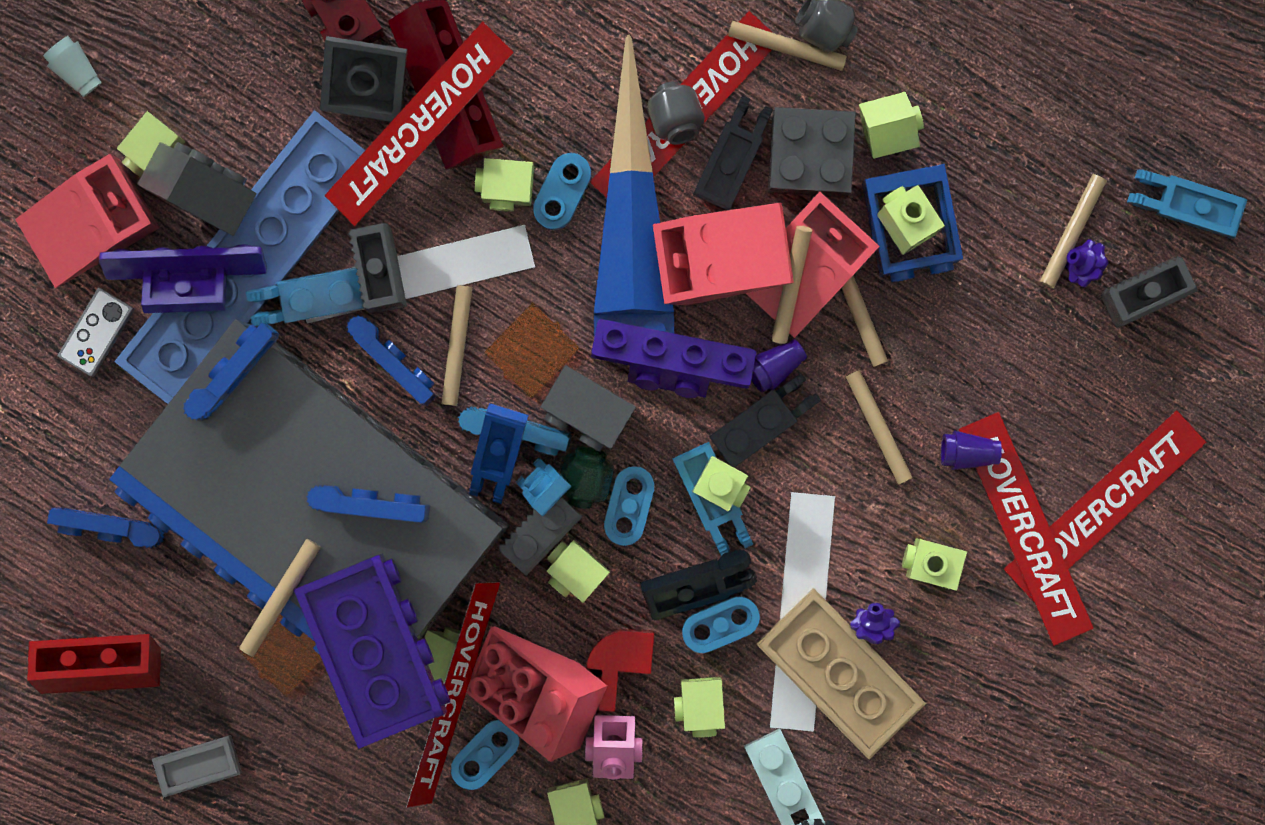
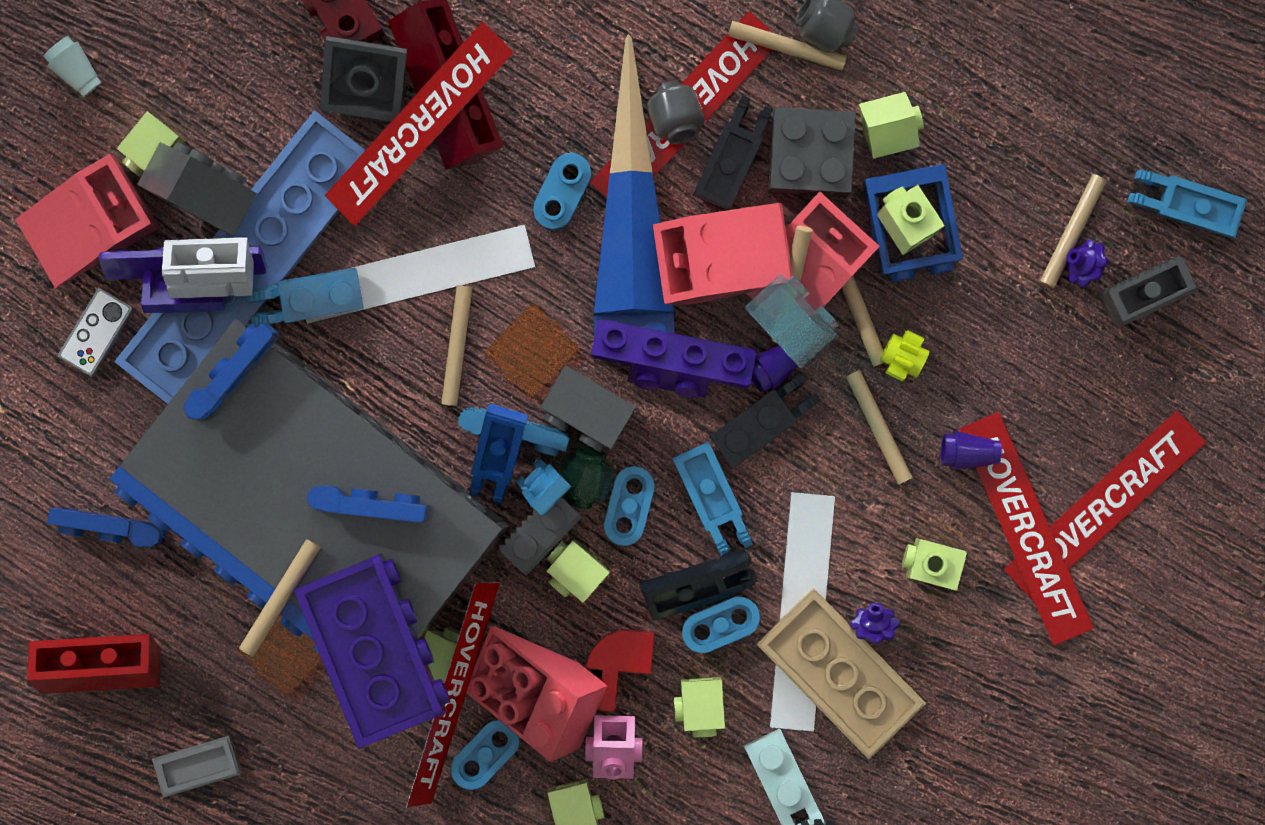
(208, 267): none -> white brick
(377, 268): dark grey brick -> none
(390, 358): blue hinge -> none
(505, 183): yellowish green brick -> none
(722, 484): yellowish green brick -> none
(793, 321): none -> clear light blue brick
(904, 355): none -> neon yellow gear

